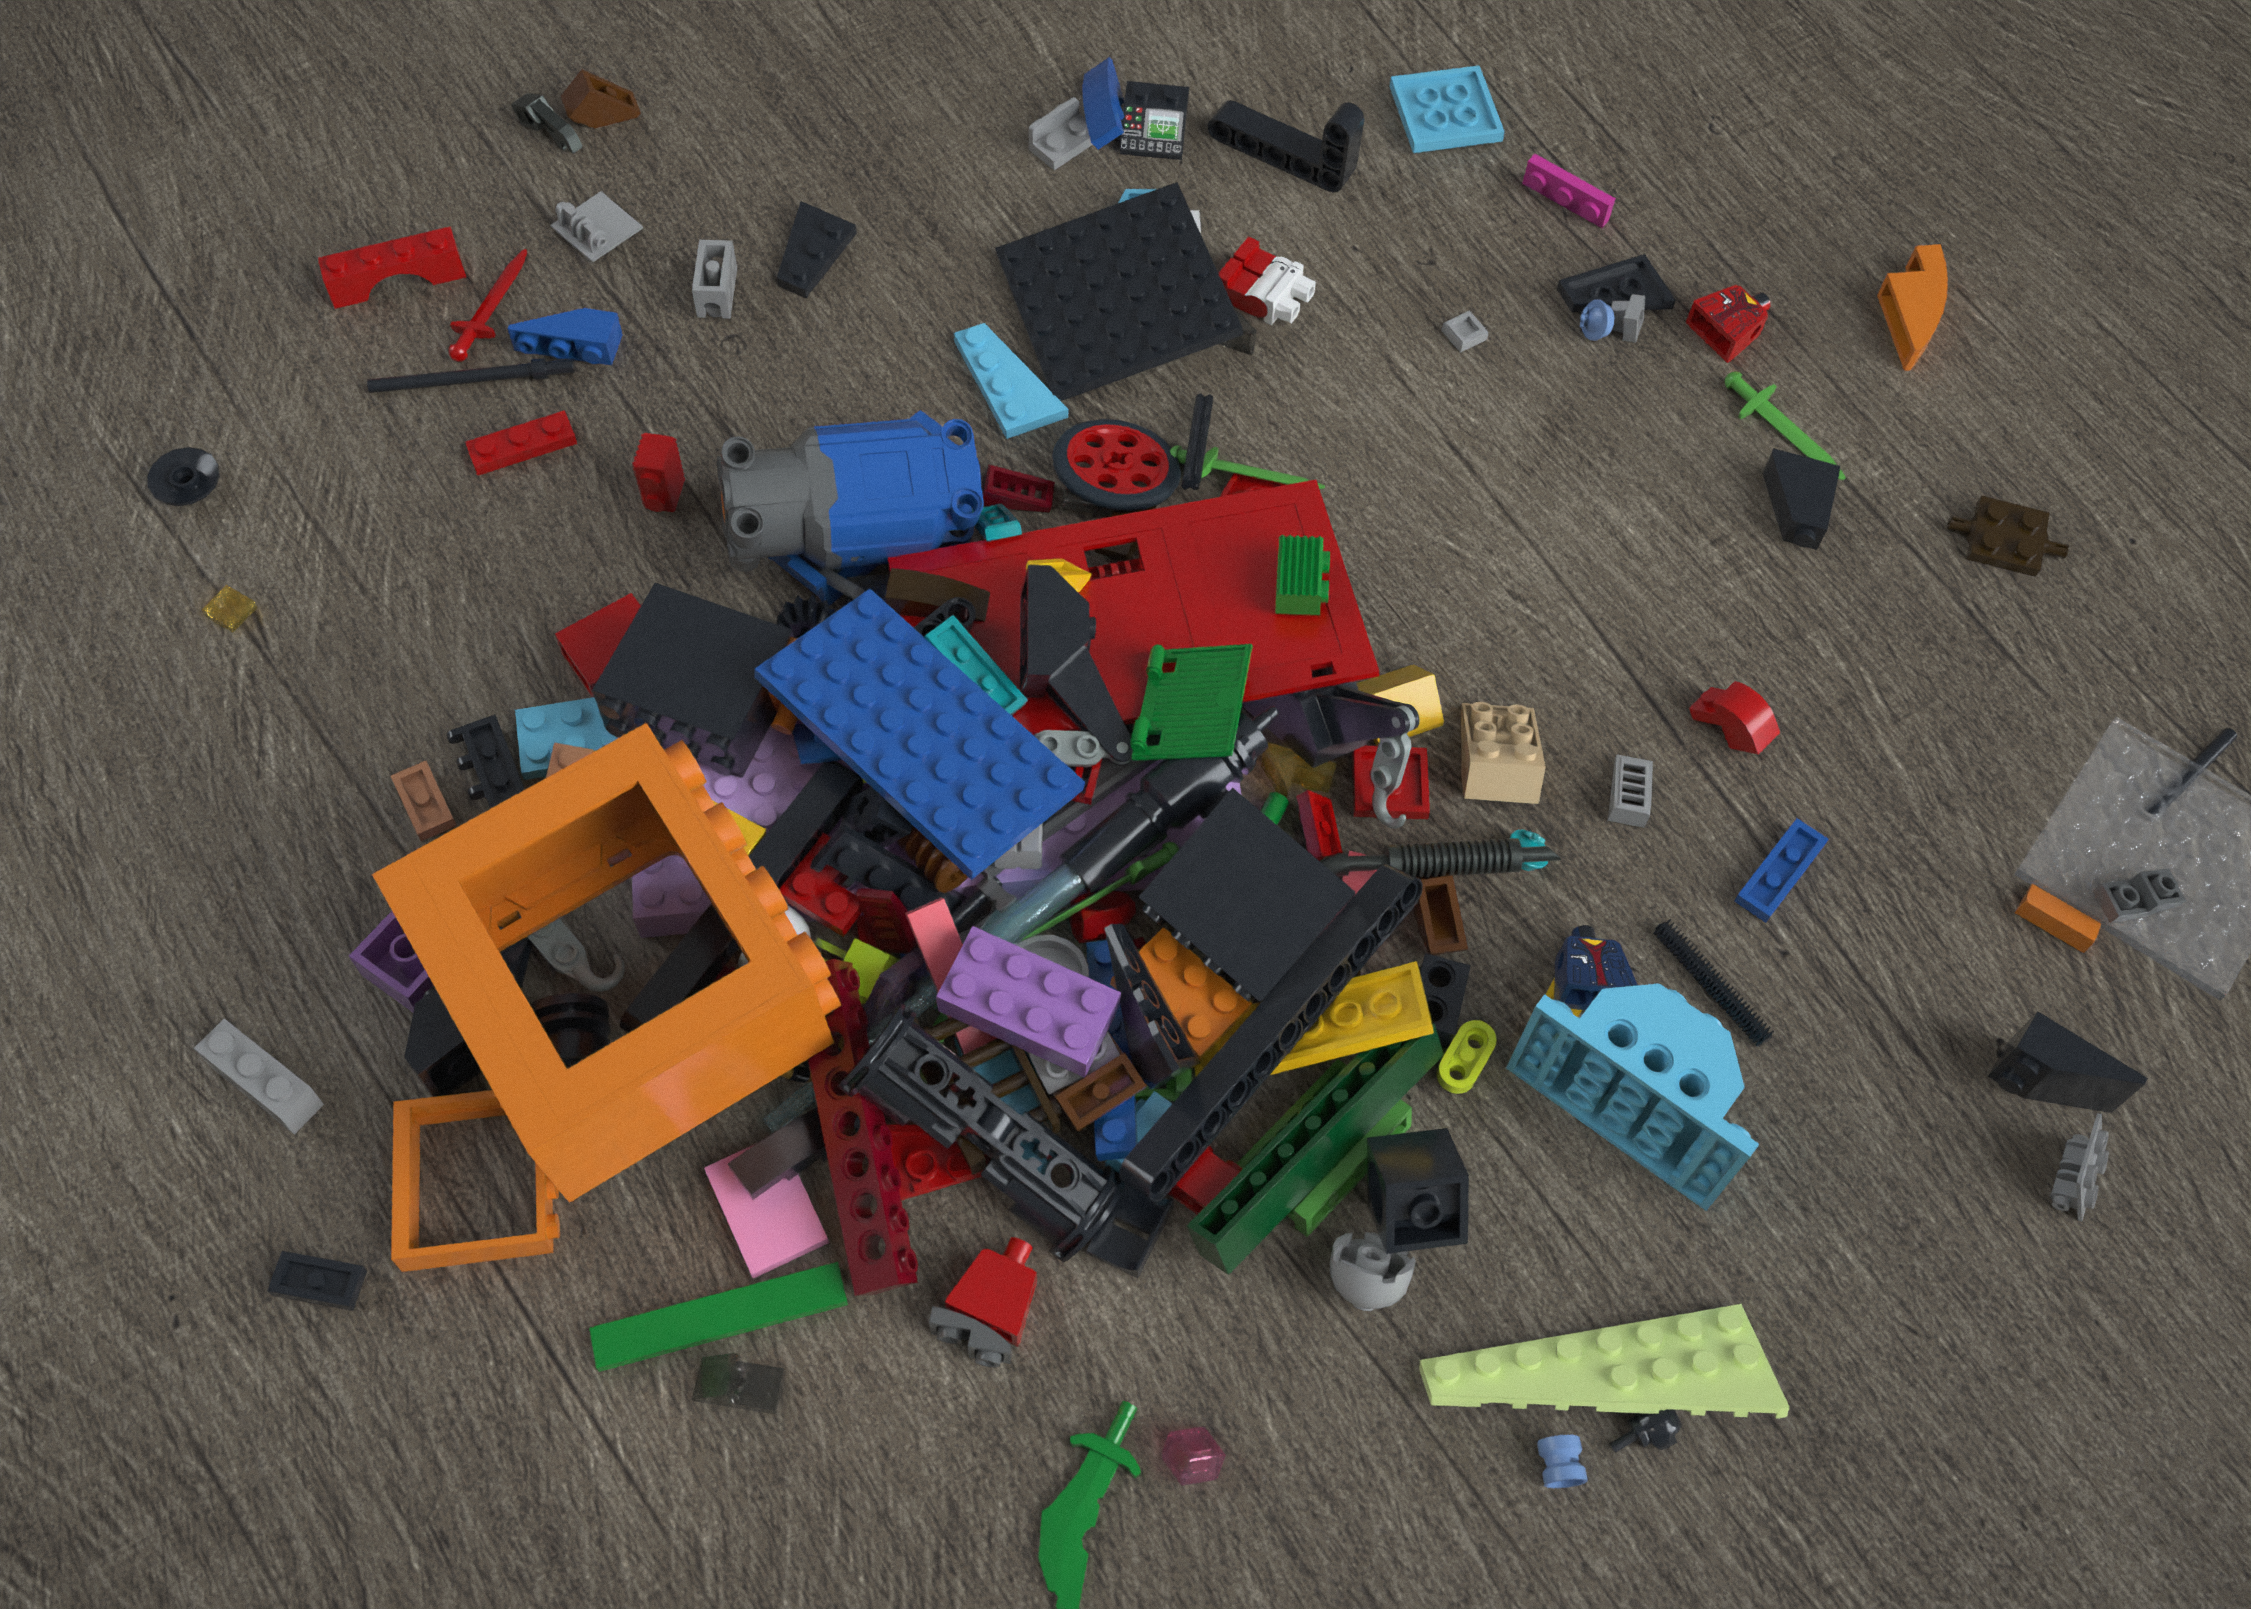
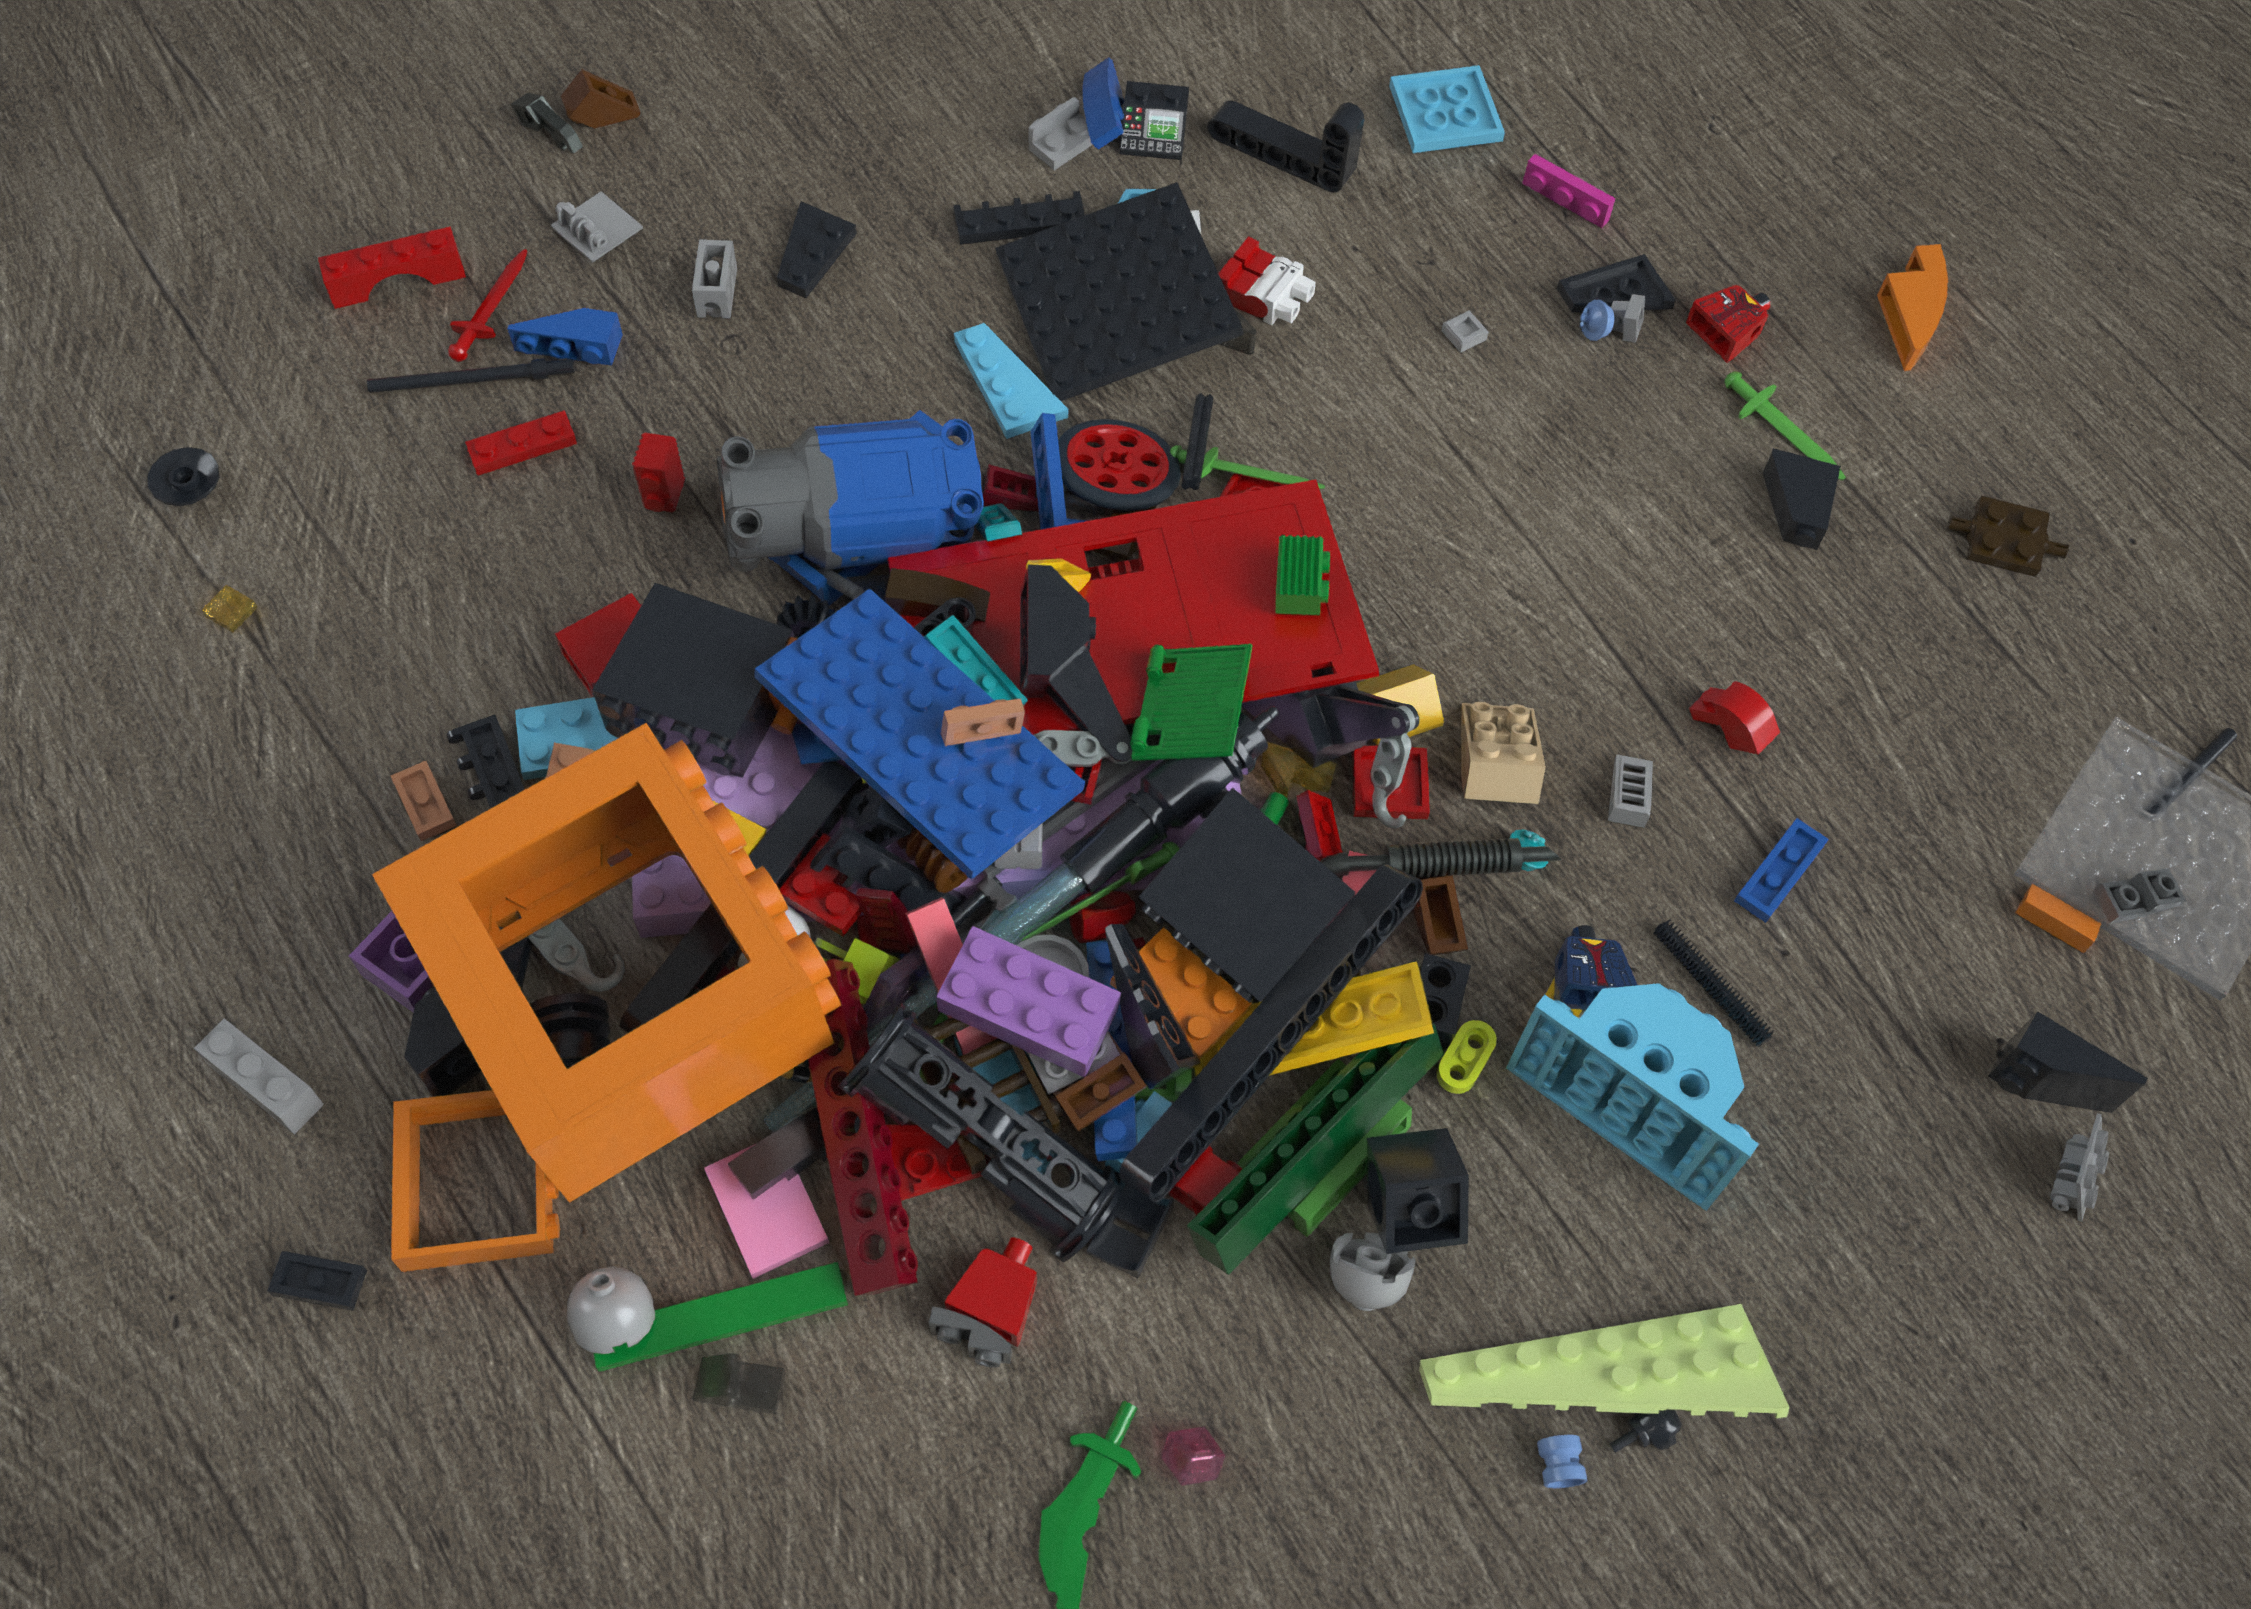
(609, 1309): none -> light grey cylinder
(982, 721): none -> nougat plate
(1015, 220): none -> black hinge
(1048, 473): none -> blue piece

